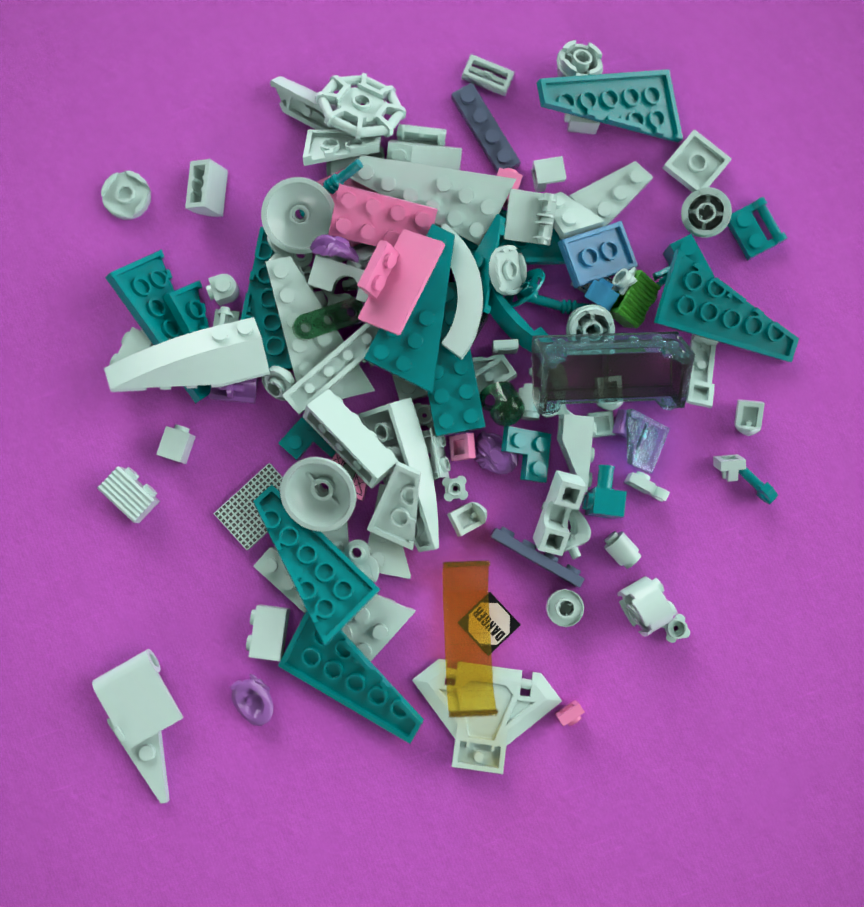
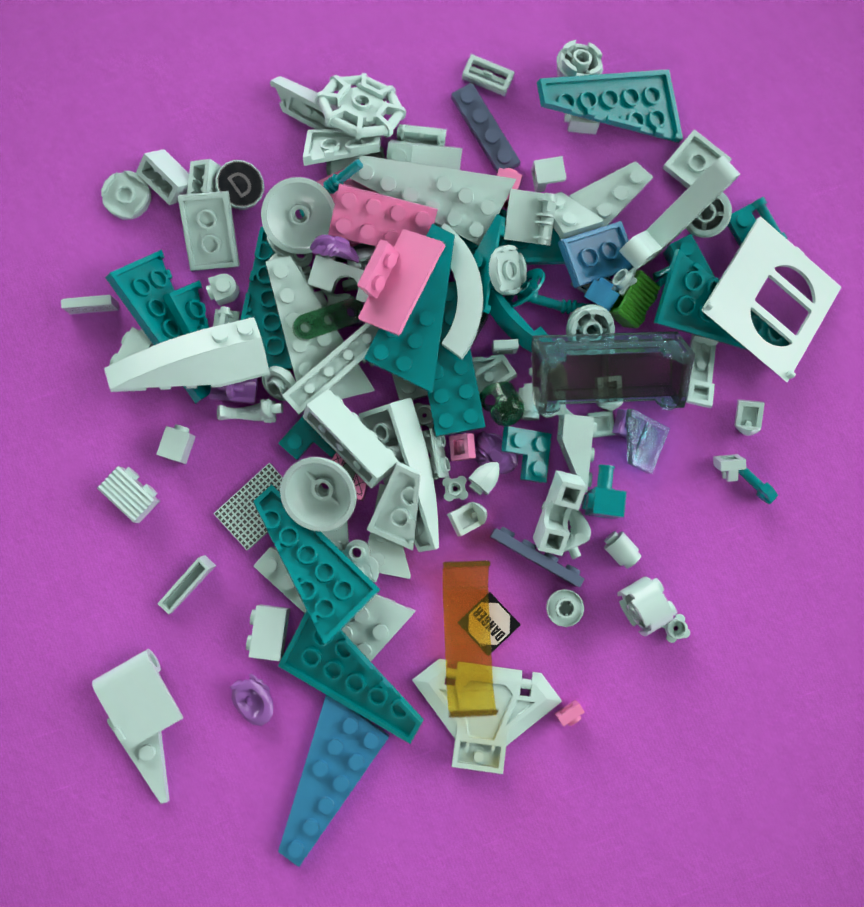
(89, 304): none -> light aqua tile
(164, 175): none -> light aqua brick
(186, 584): none -> light aqua piece
(209, 230): none -> light aqua tile
(242, 182): none -> black tile
(263, 411): none -> light aqua animal
(335, 763): none -> dark azure wing
(484, 478): none -> light aqua plate
(641, 482): light aqua plate -> none
(649, 243): none -> light aqua beam
(741, 282): none -> light aqua door

